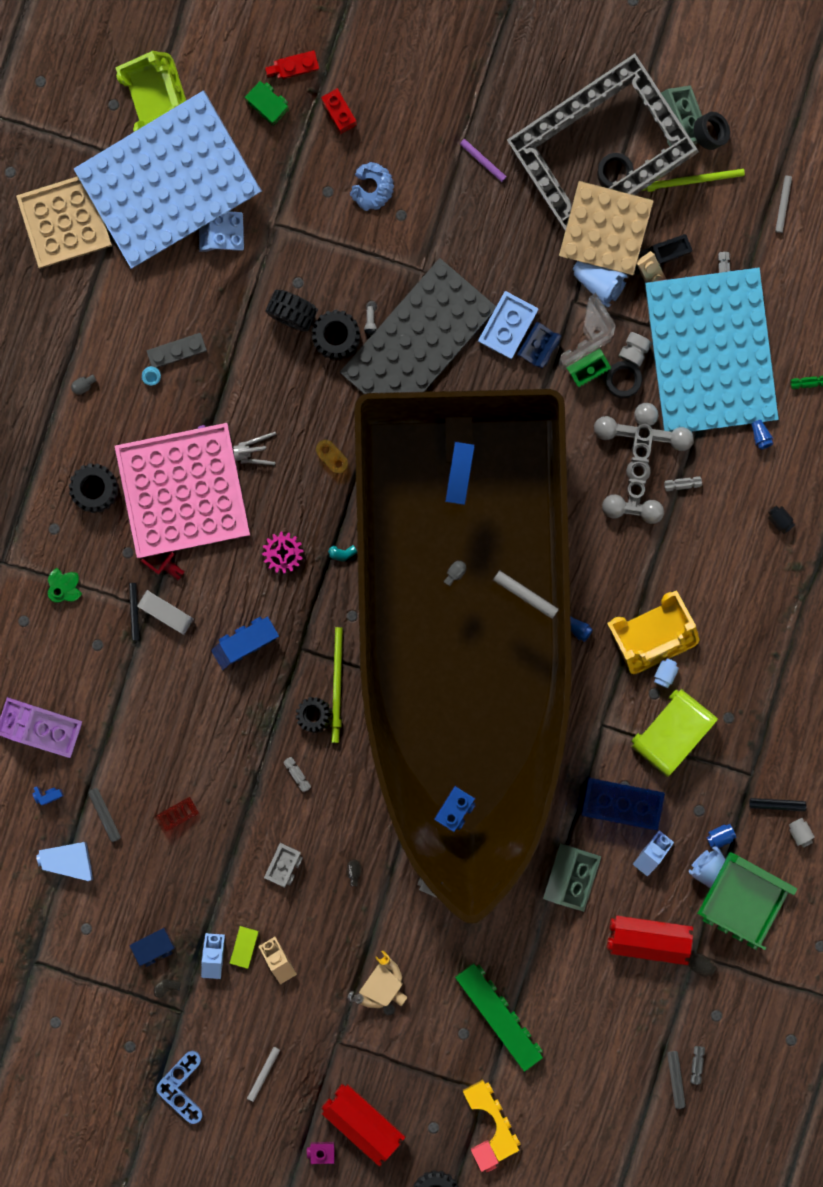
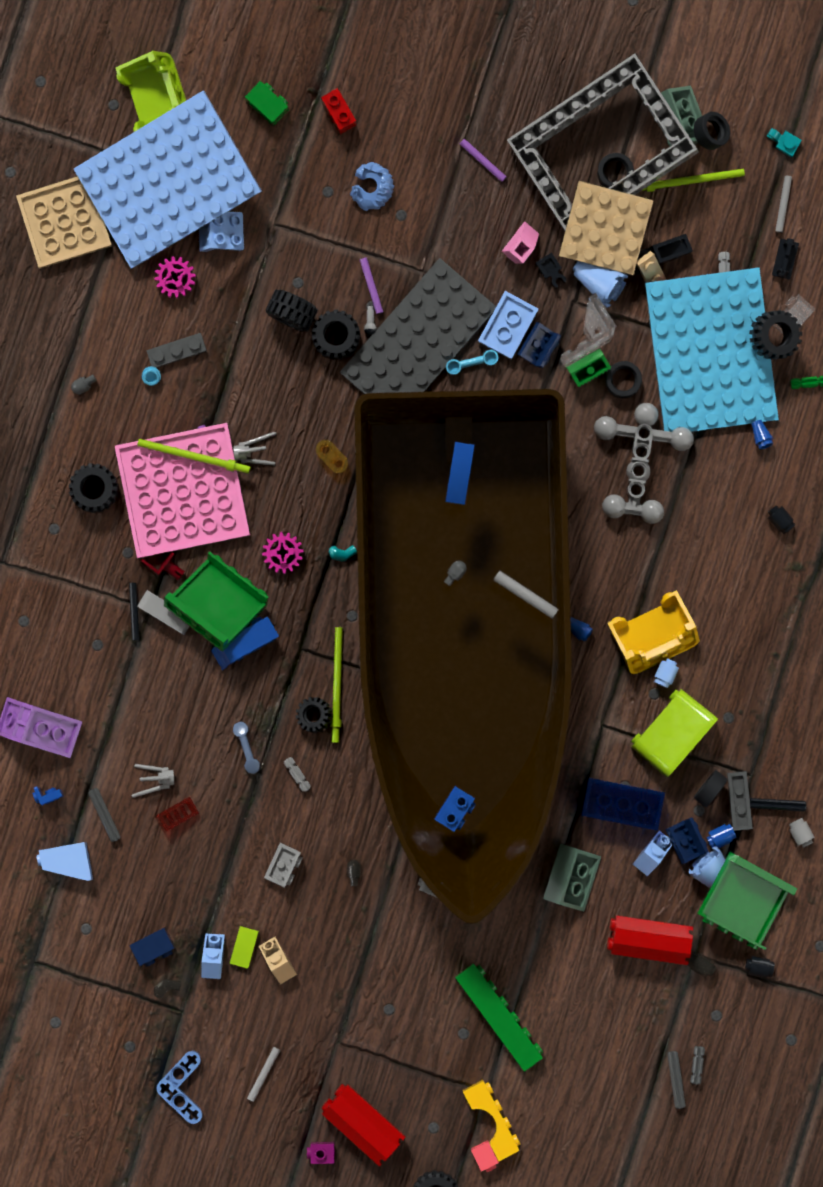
(65, 584): green plate -> none
(164, 282): none -> dark pink gear
(166, 778): none -> light grey plant
(217, 602): none -> green panel
(230, 465): none -> lime bar
(241, 730): none -> sand blue bar
(293, 65): red hinge -> none
(371, 285): none -> medium lavender bar
(381, 986): tan torso -> none
(454, 366): none -> medium azure bar
(521, 244): none -> bright pink slope
(549, 268): none -> black plate
(635, 348): light grey wheel -> none
(684, 483): light grey axle -> none
(687, 840): none -> dark blue bracket
(710, 788): none -> black tyre
(739, 801): none -> dark grey plate
(759, 967): none -> black brick
(785, 258): none -> black hinge
(786, 143): none -> teal plate
(790, 334): none -> black tyre
(798, 308): none -> clear brick

